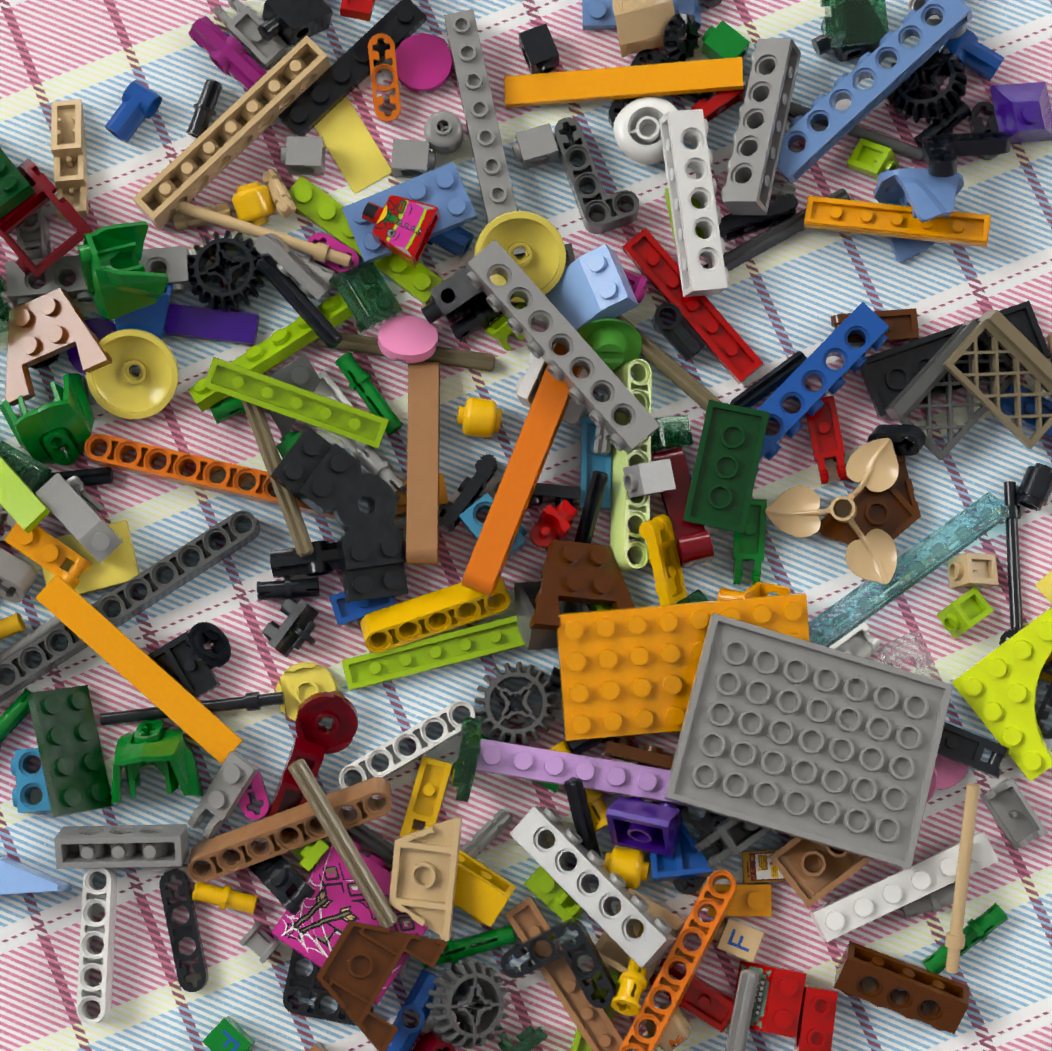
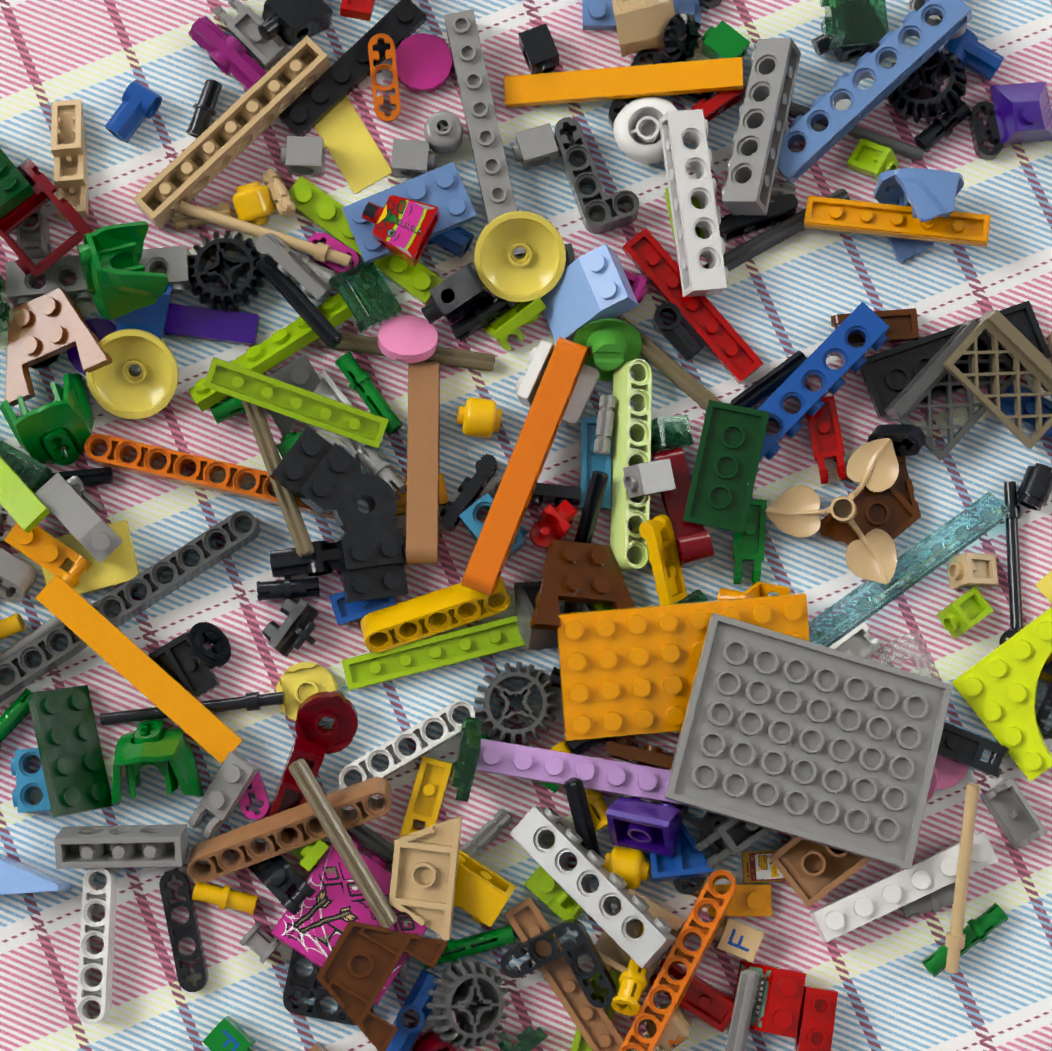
(496, 260): light grey brick -> none
(919, 987): reddish brown brick -> none
(942, 150): black beam -> none

